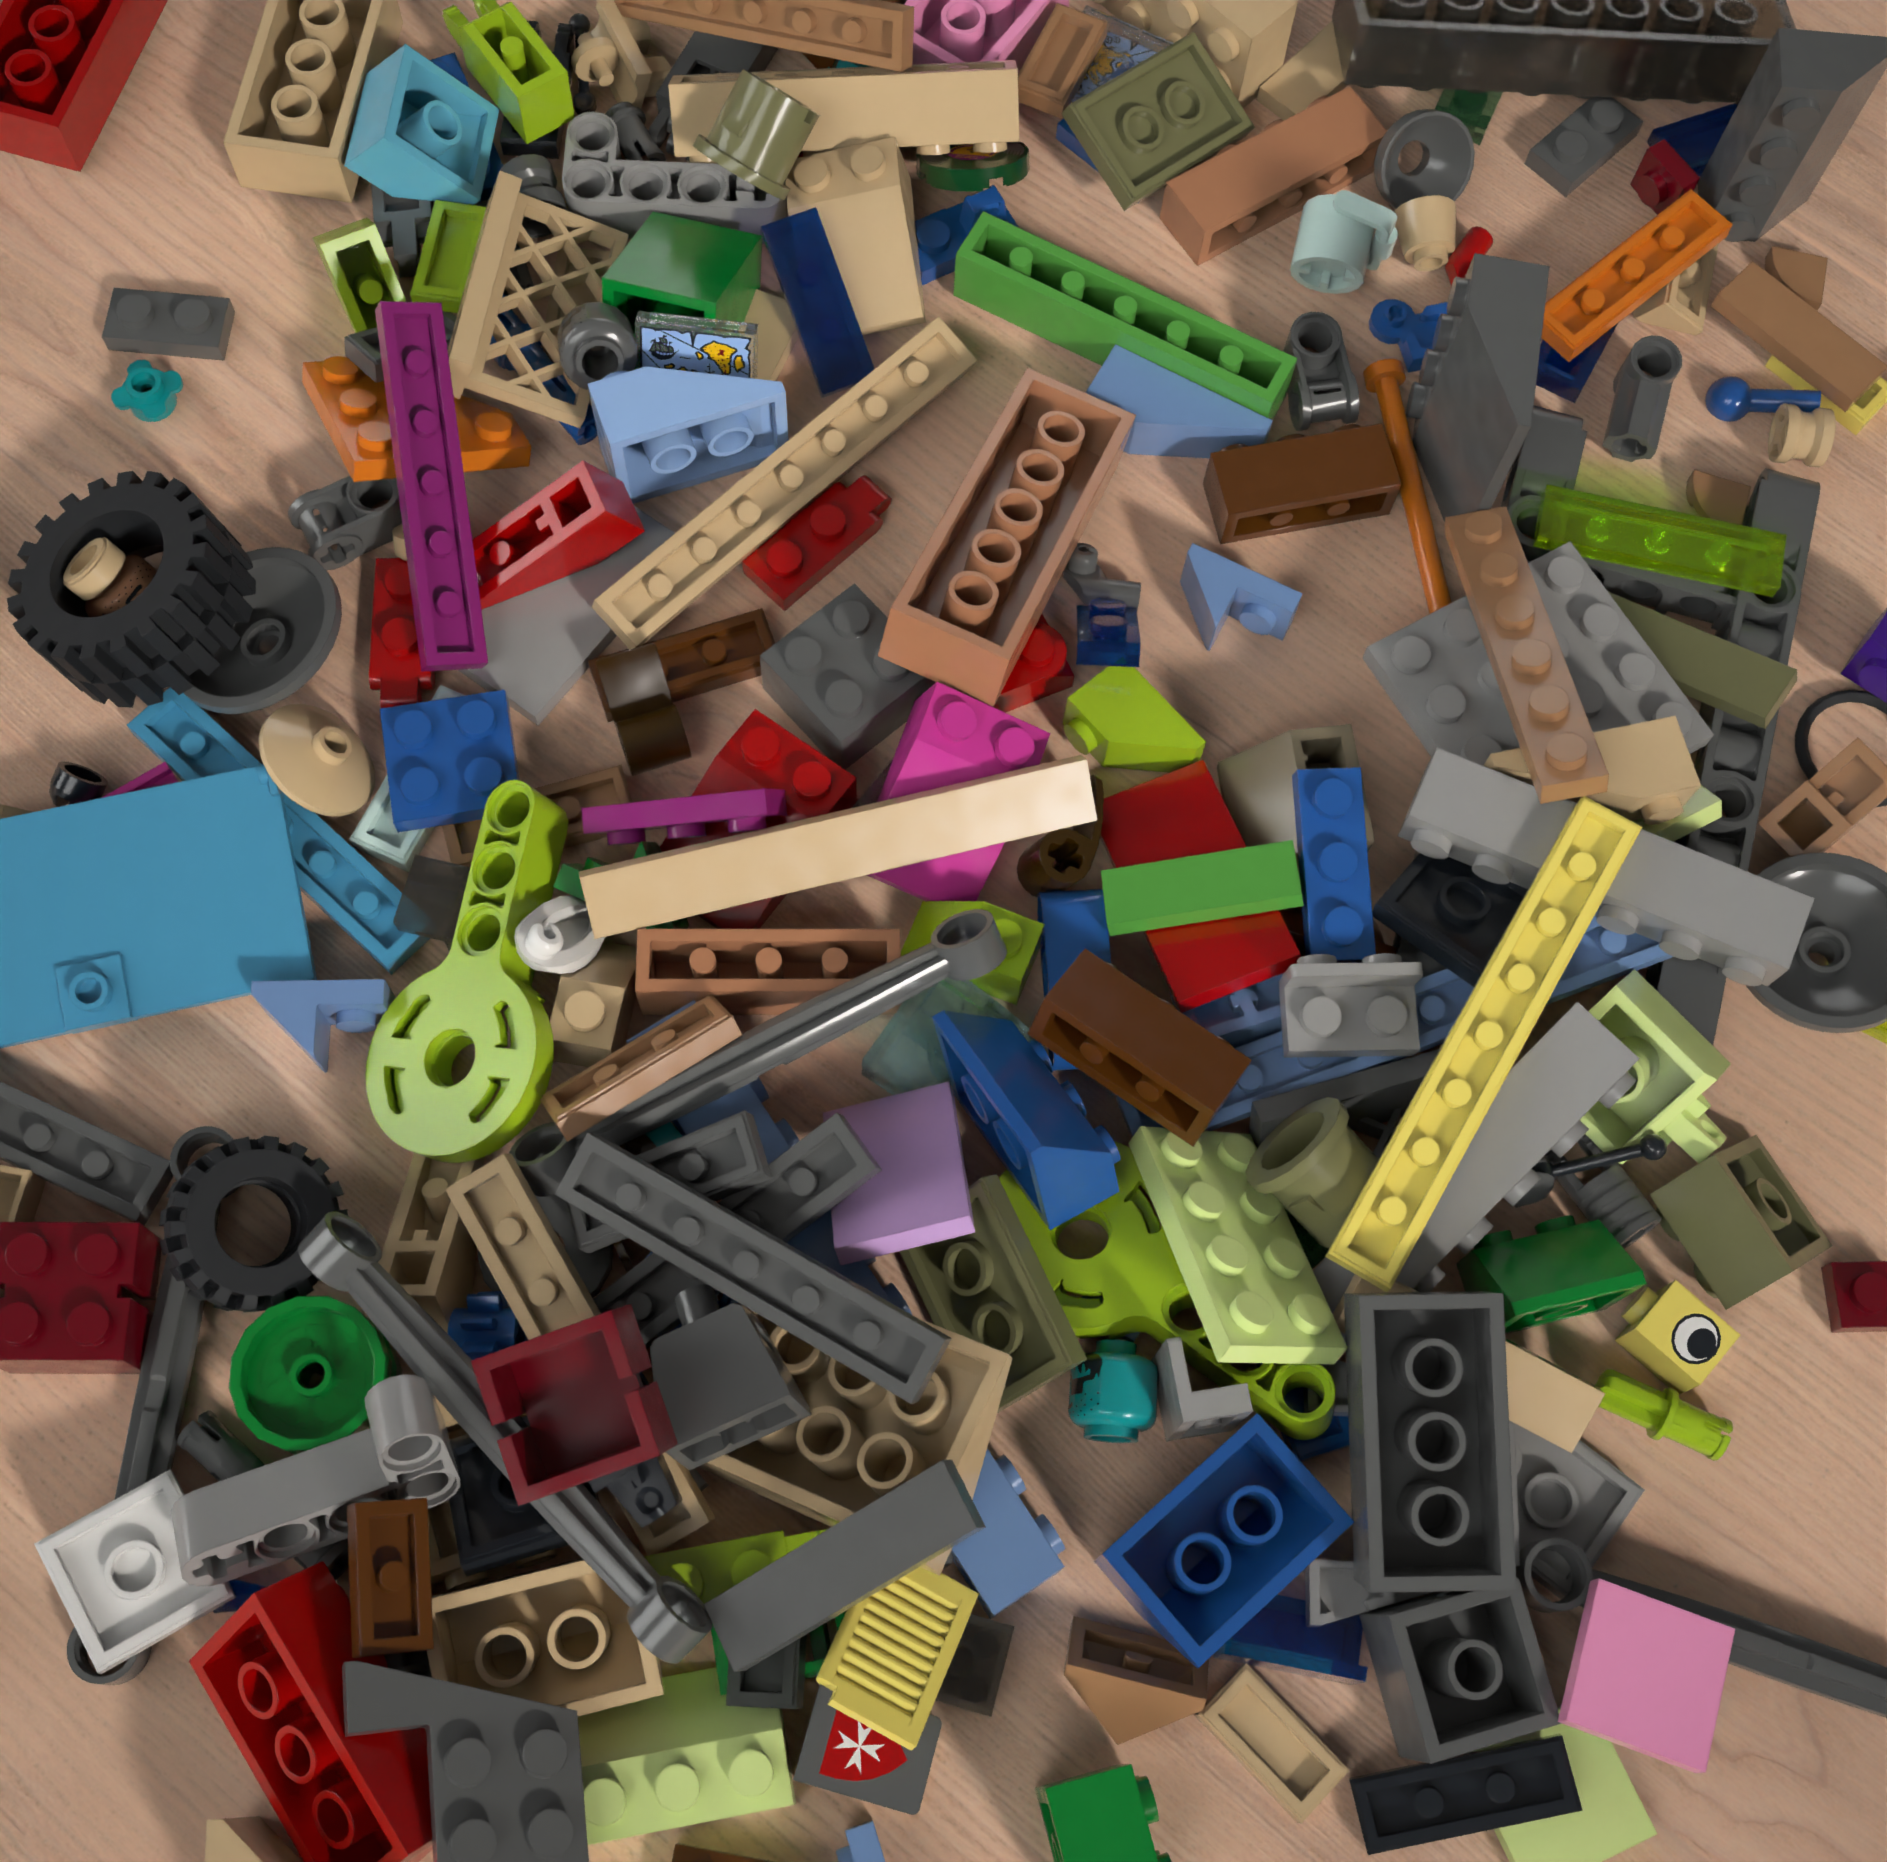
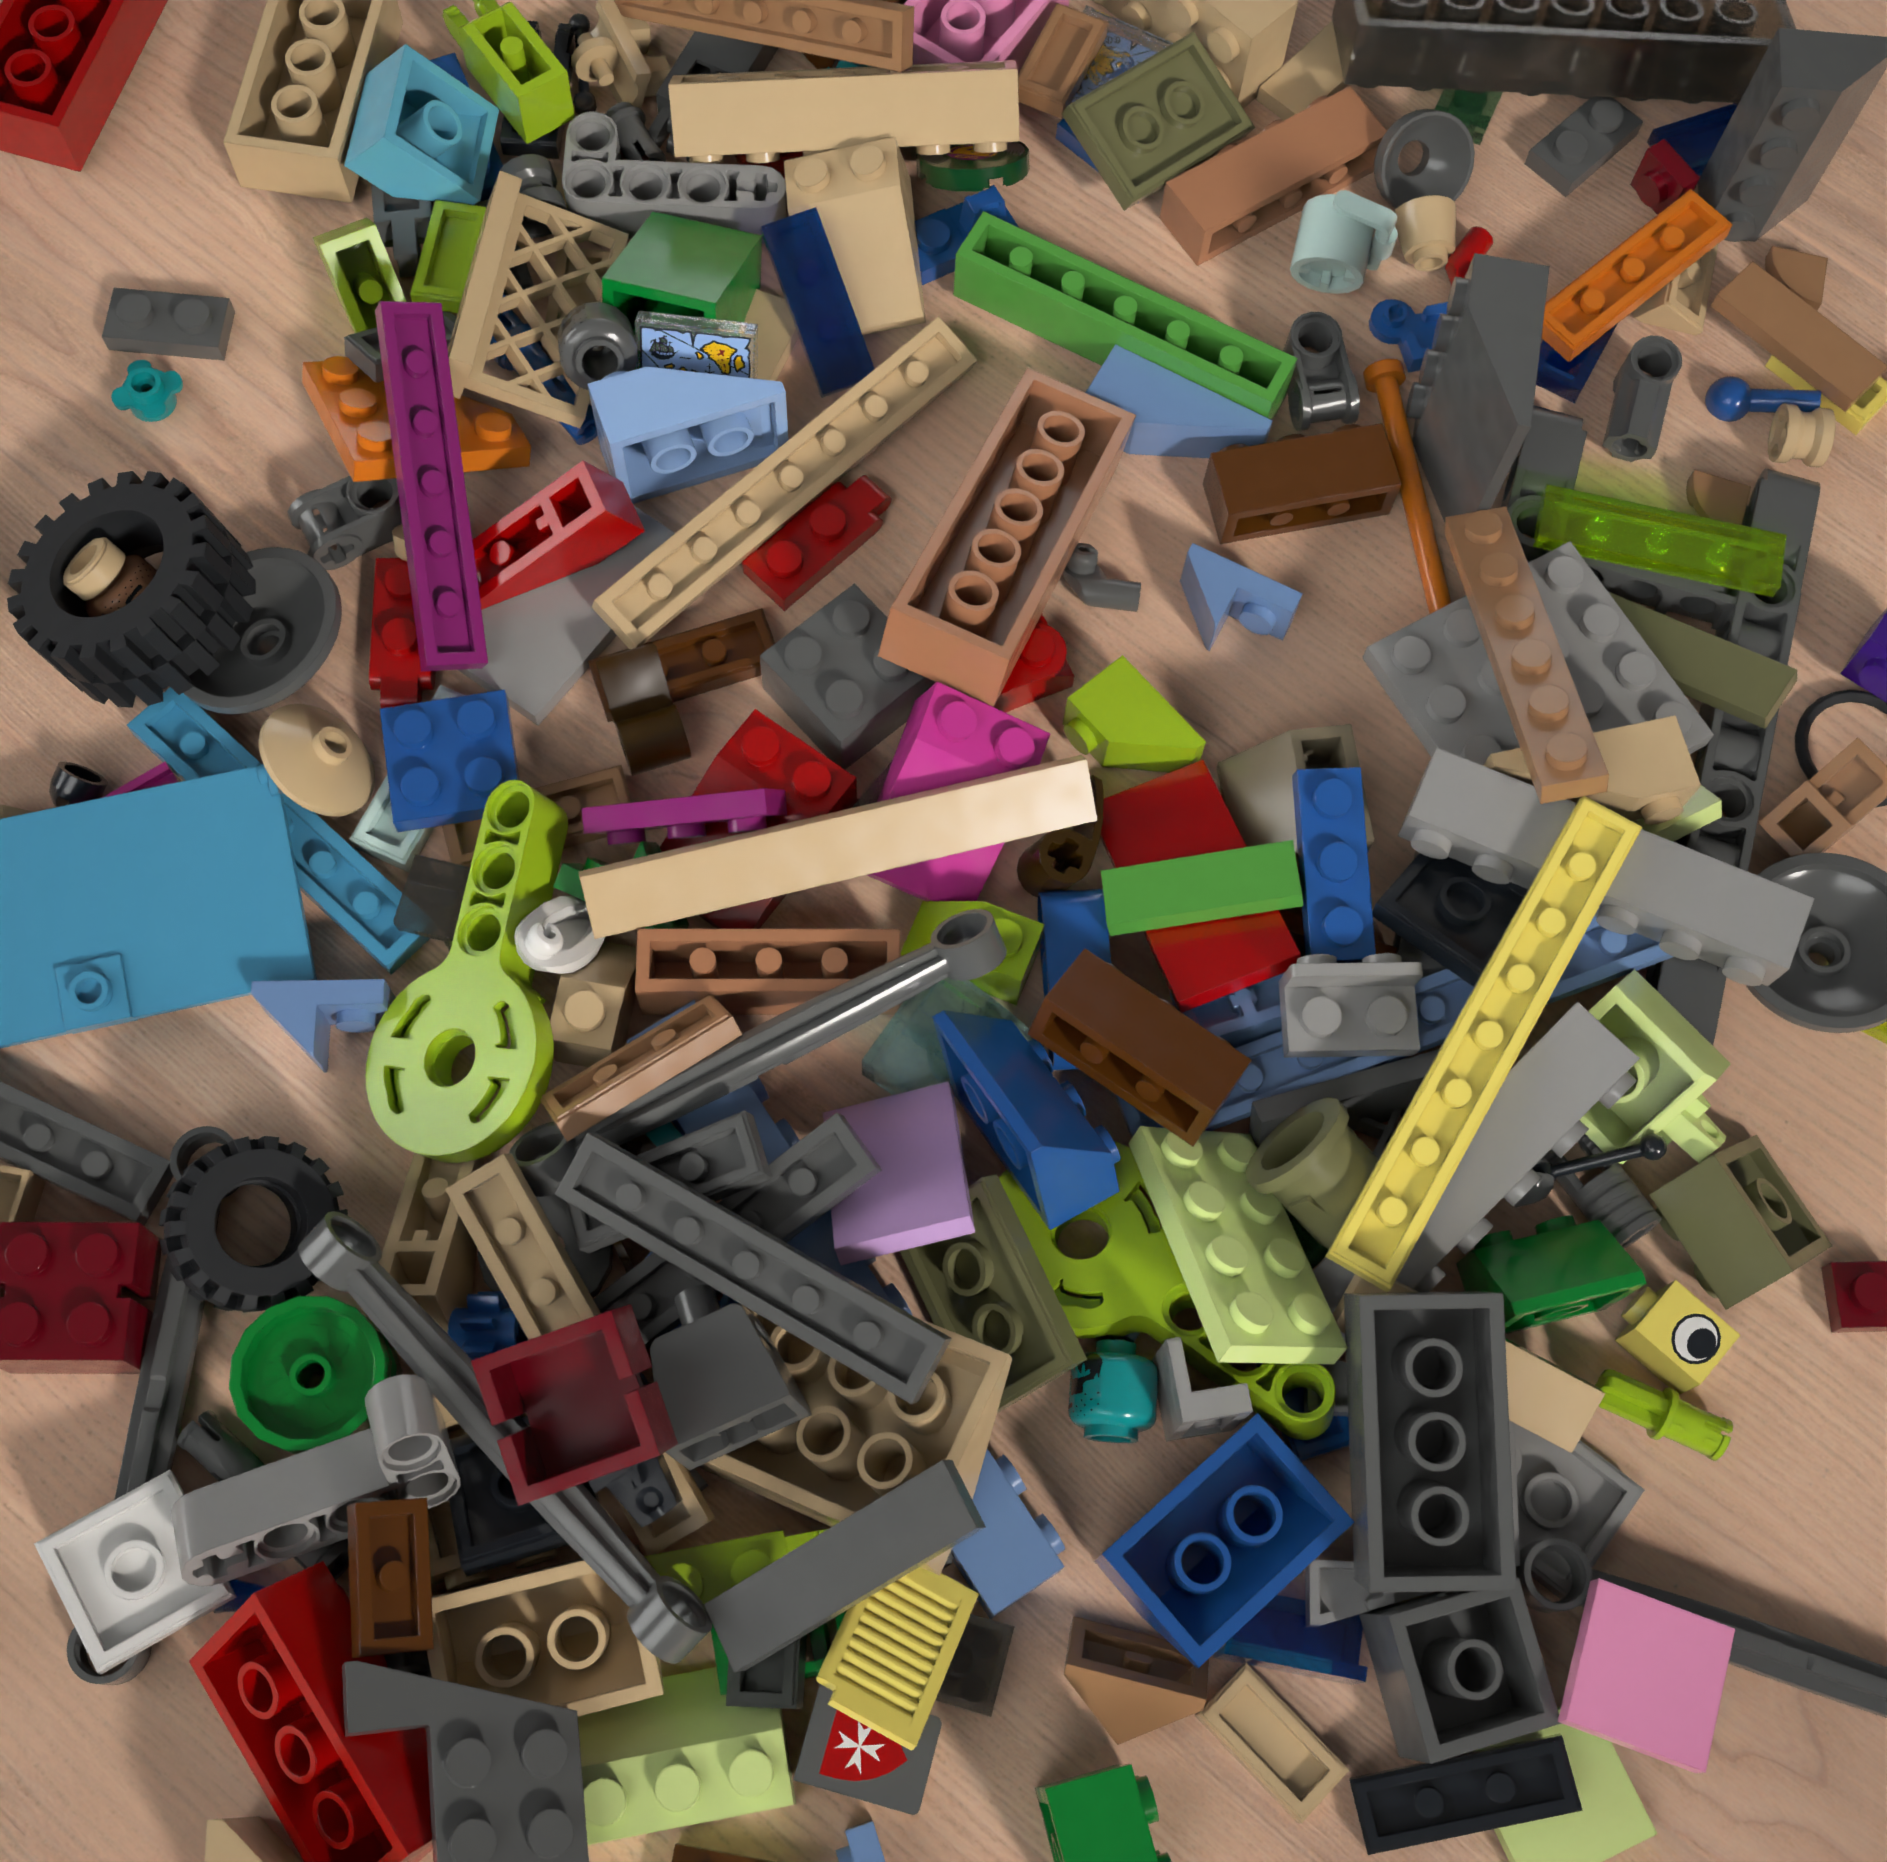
(759, 134): olive piece -> none
(1107, 634): clear blue plate -> none

